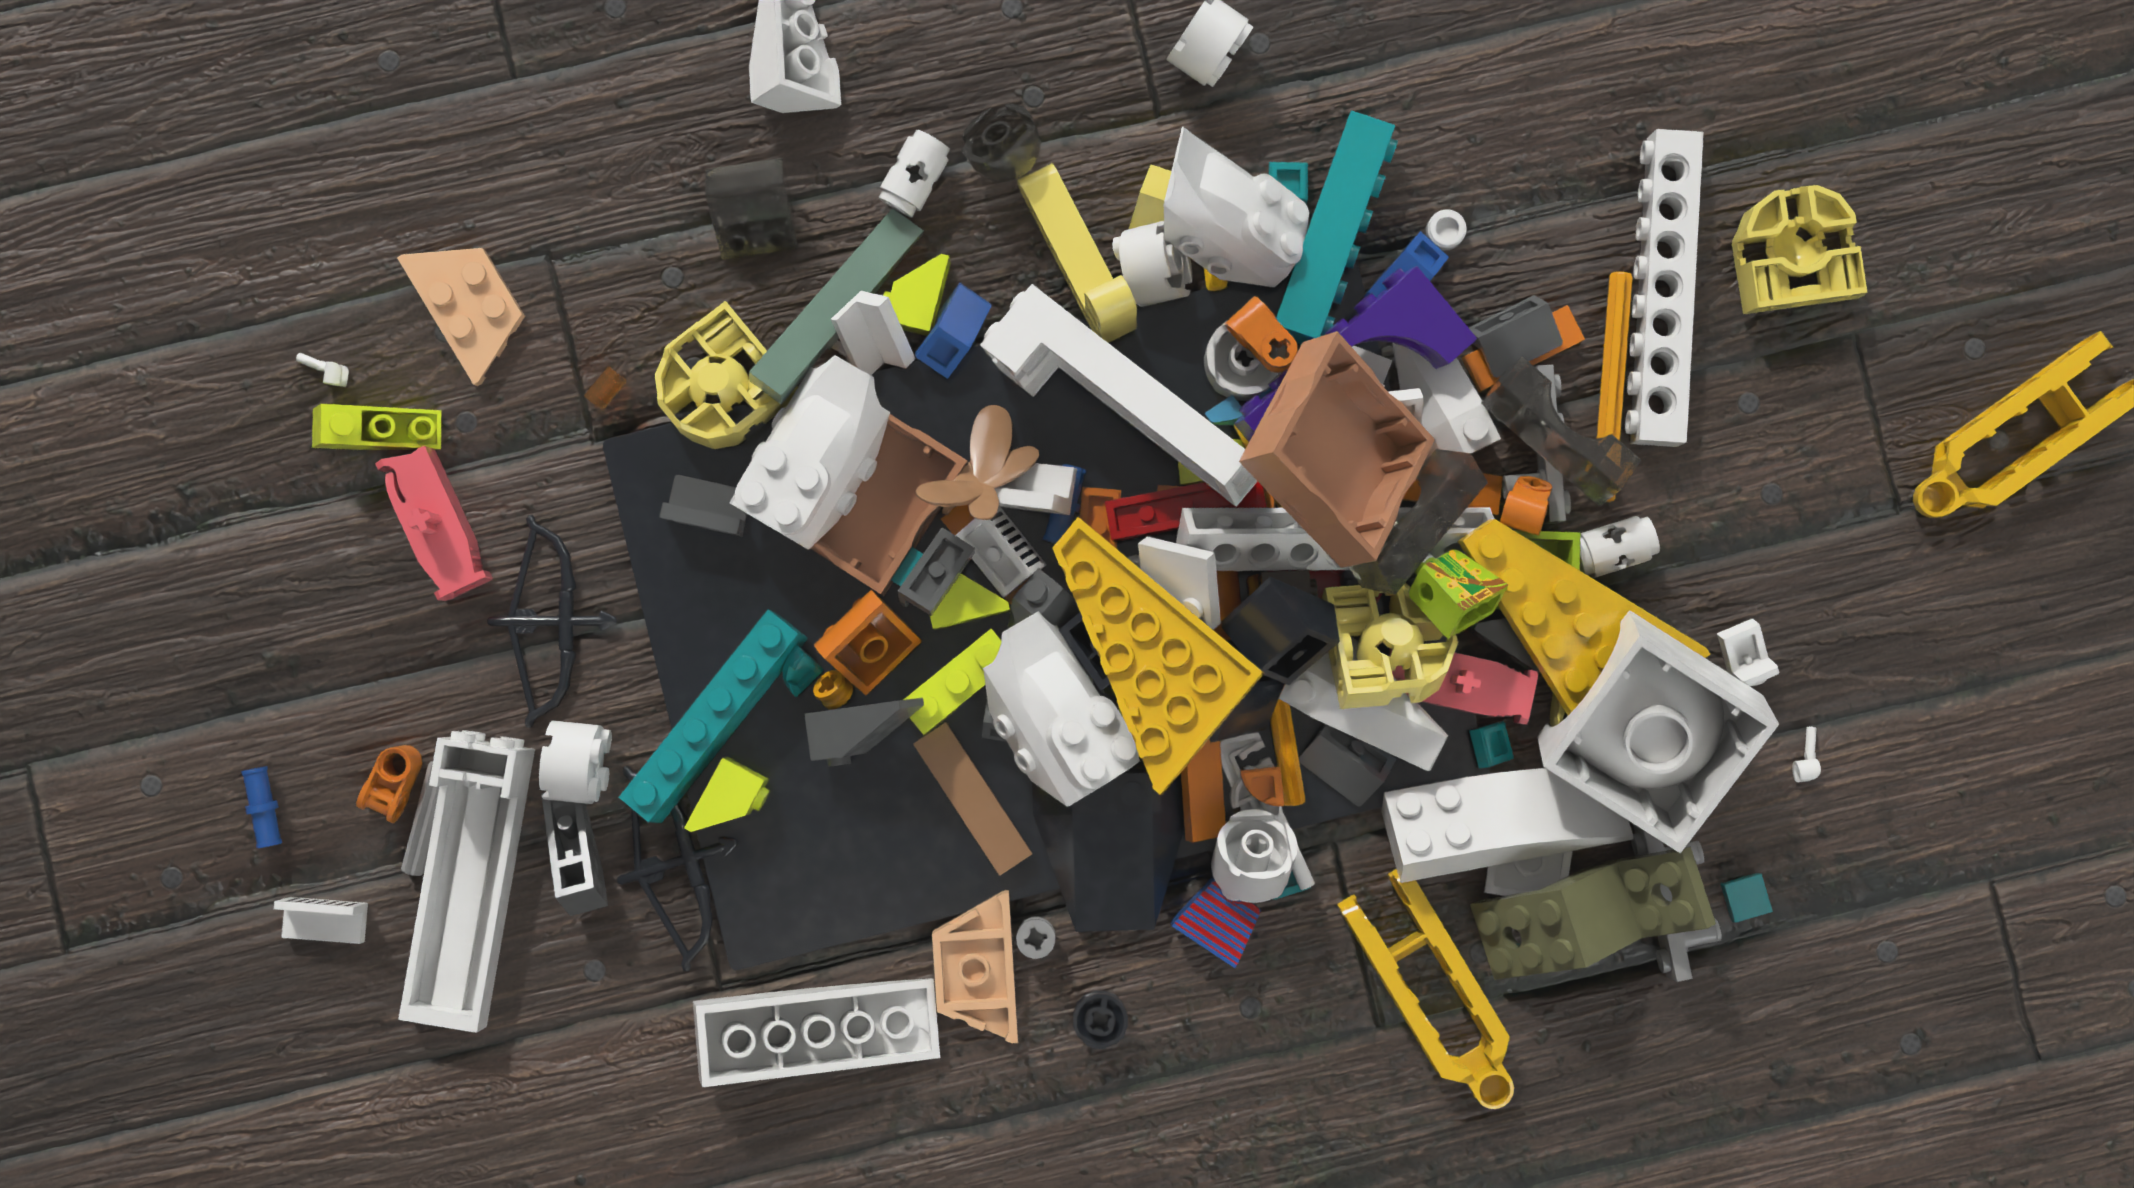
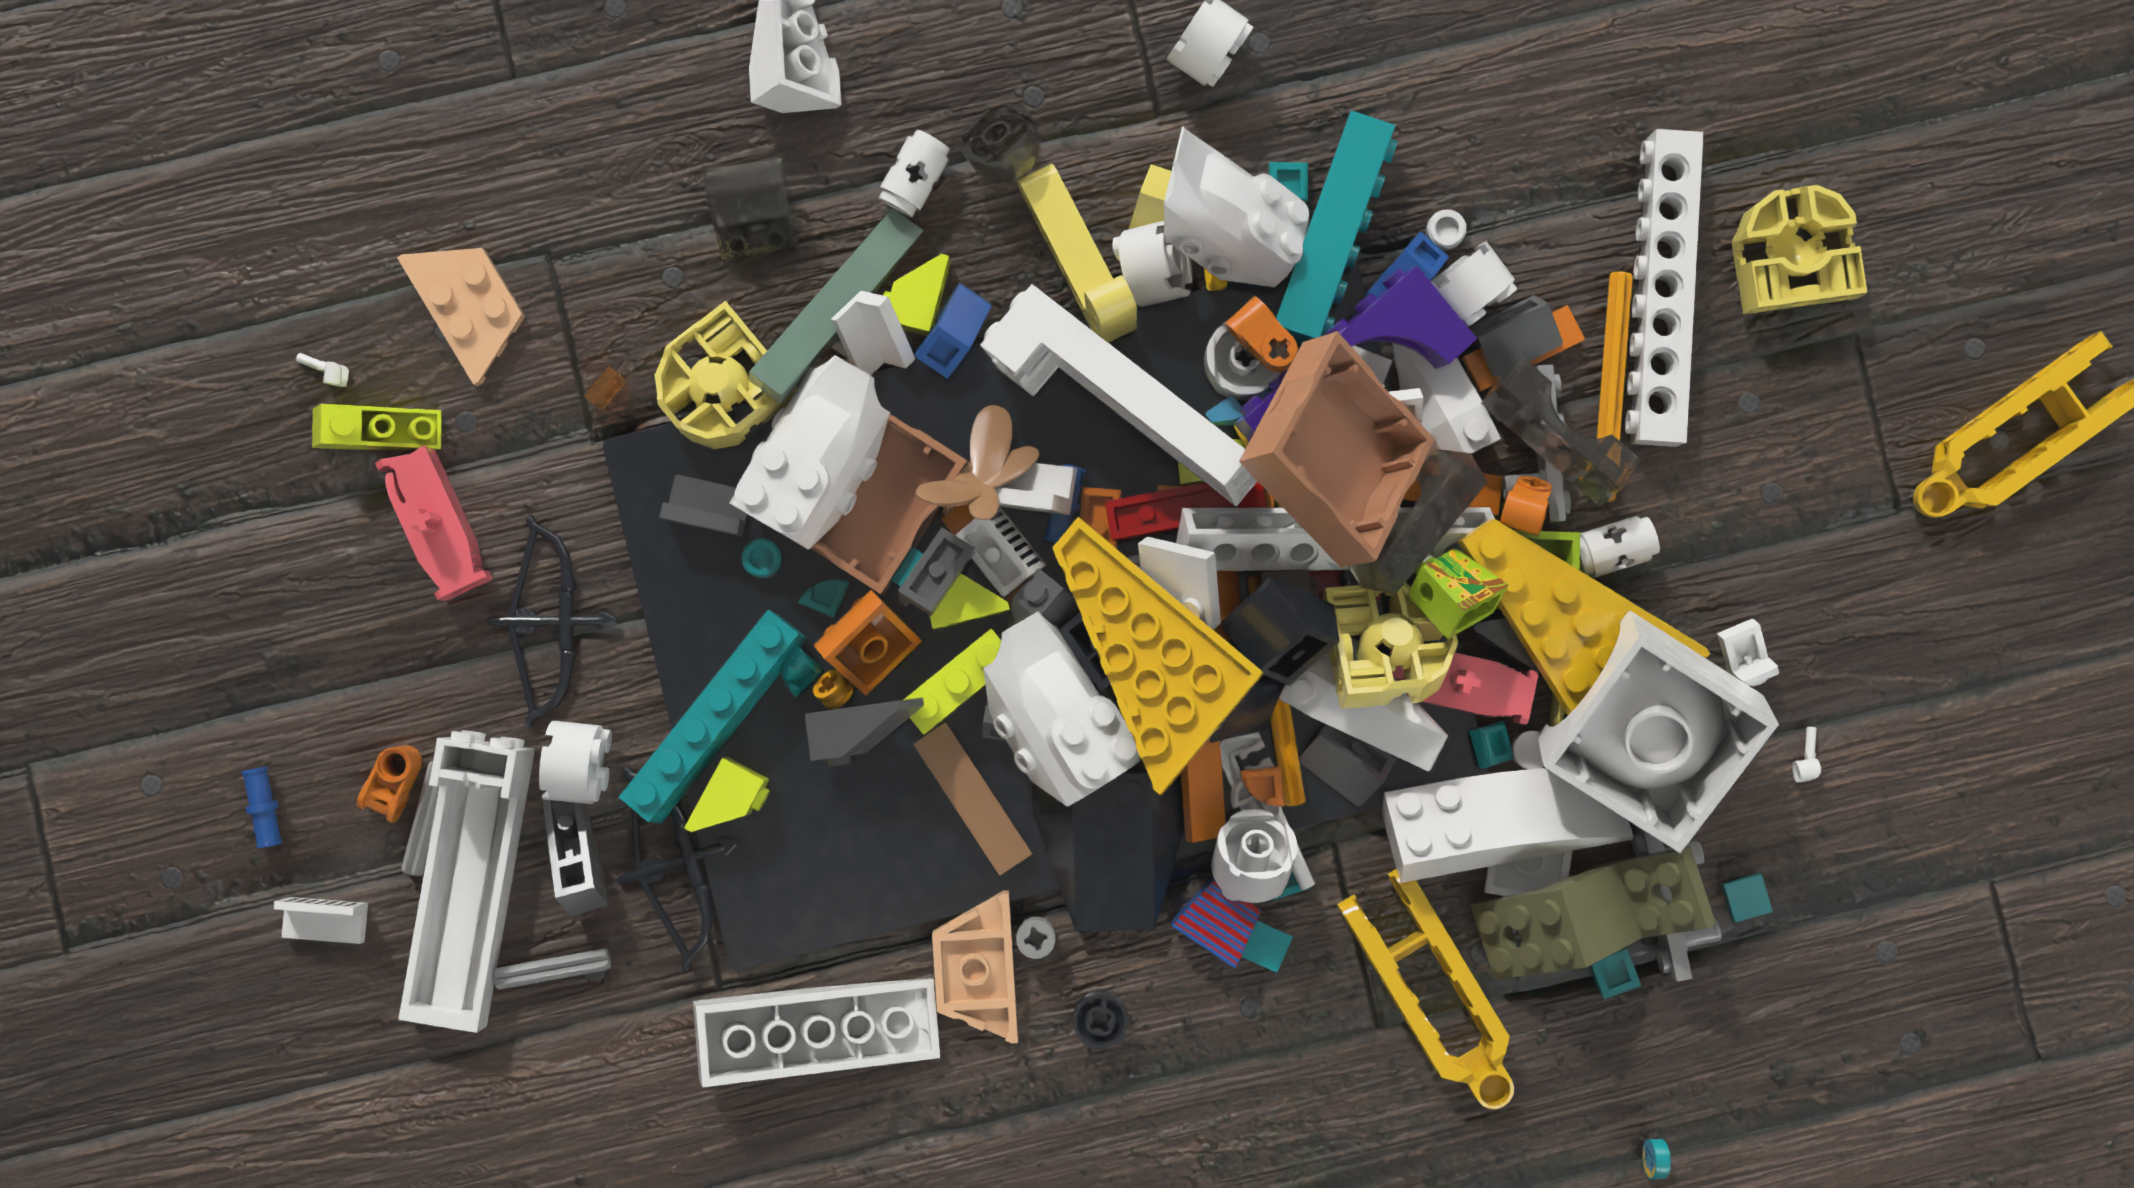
(552, 969): none -> light grey axle
(762, 558): none -> teal tile
(826, 596): none -> teal tile
(1267, 946): none -> teal tile
(1474, 283): none -> white brick
(1527, 750): none -> white tile
(1615, 974): none -> teal tile
(1656, 1159): none -> teal tile

